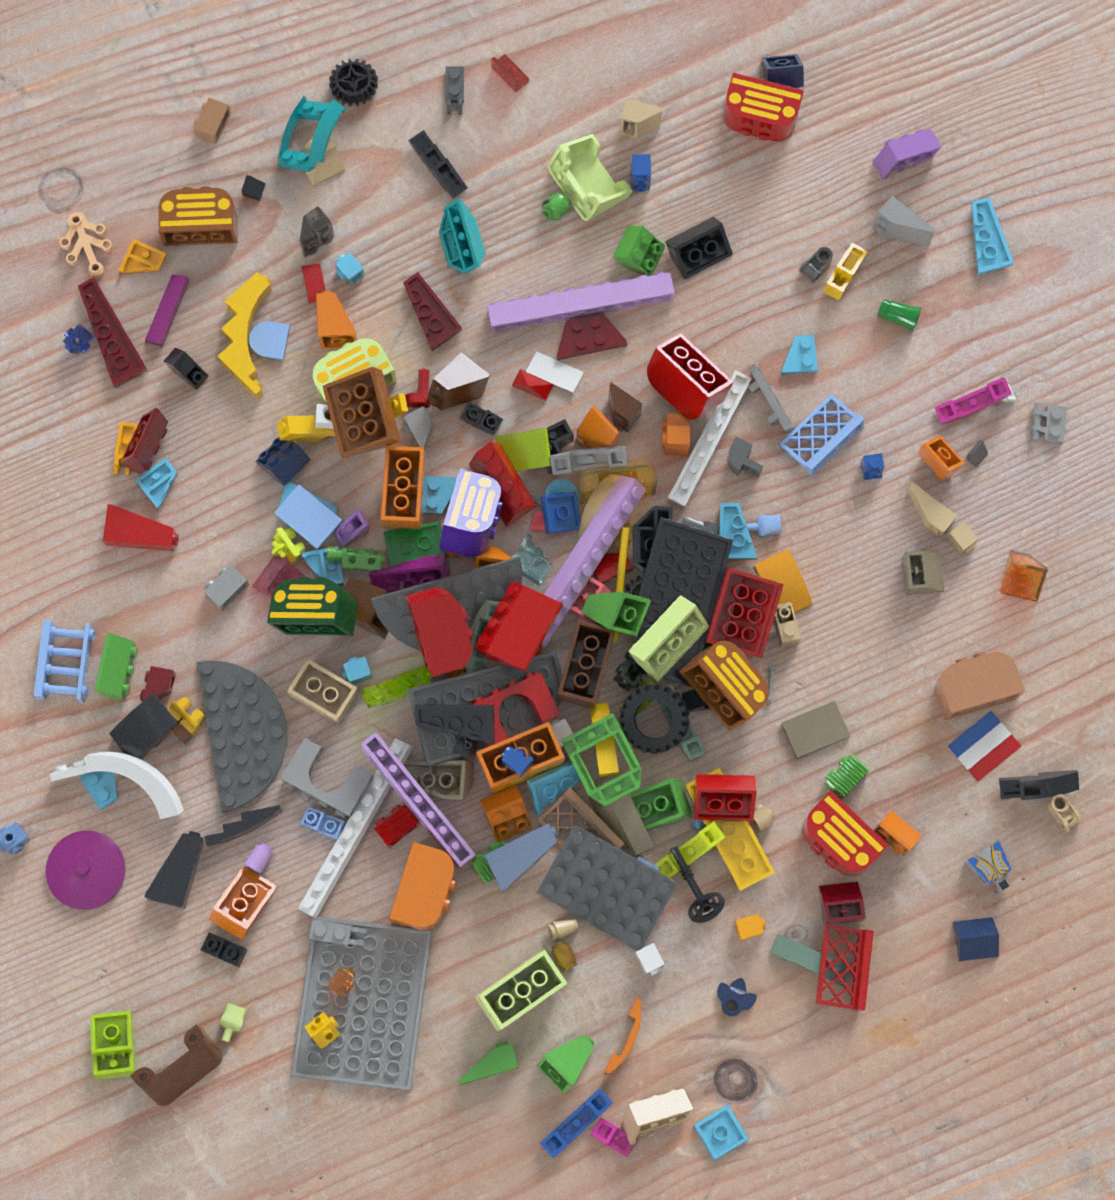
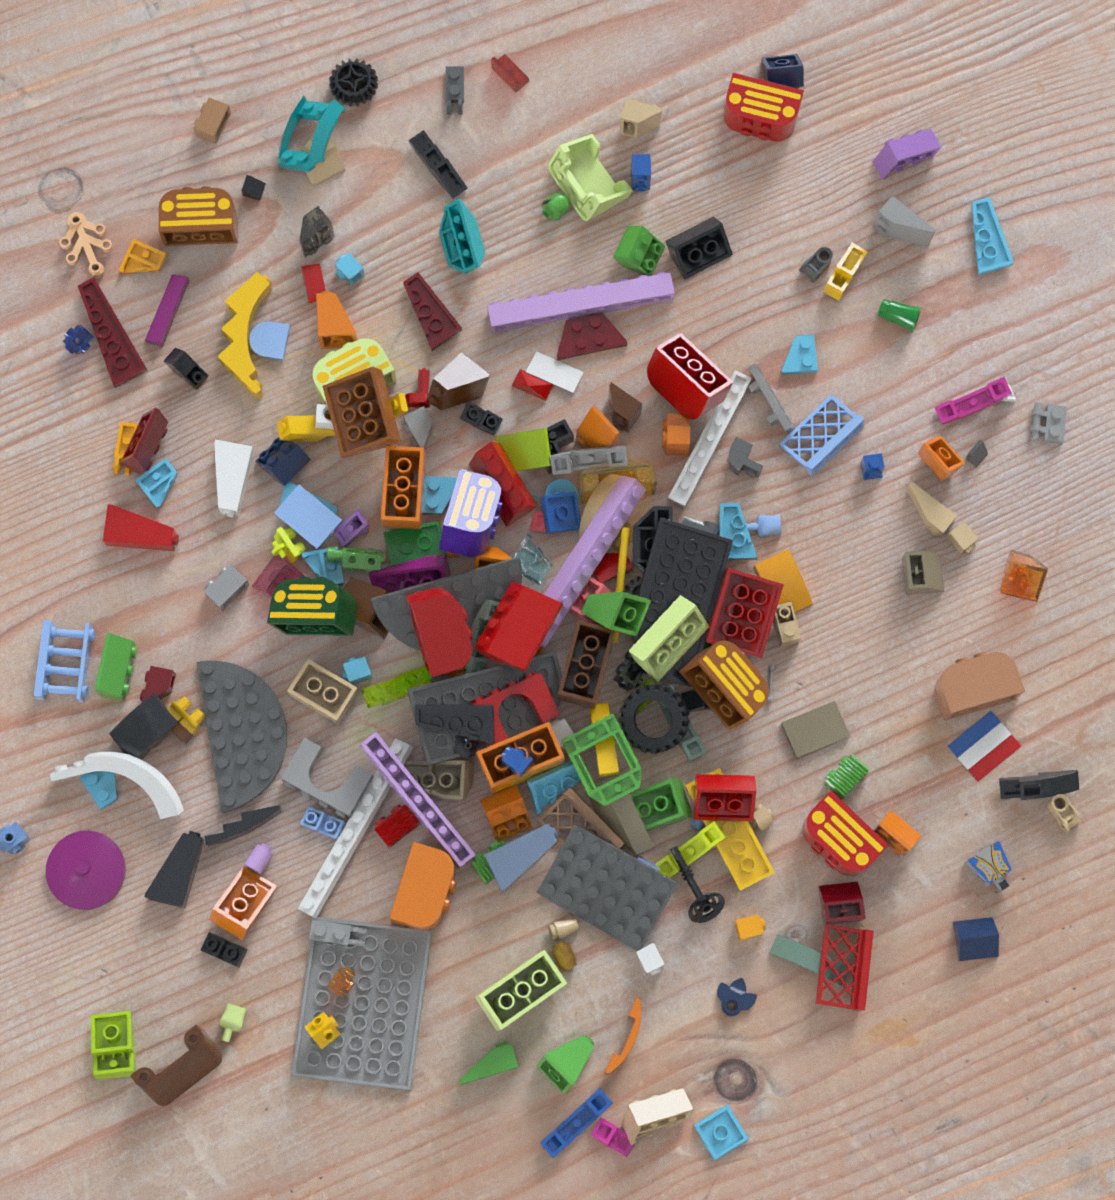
(232, 475): none -> white slope

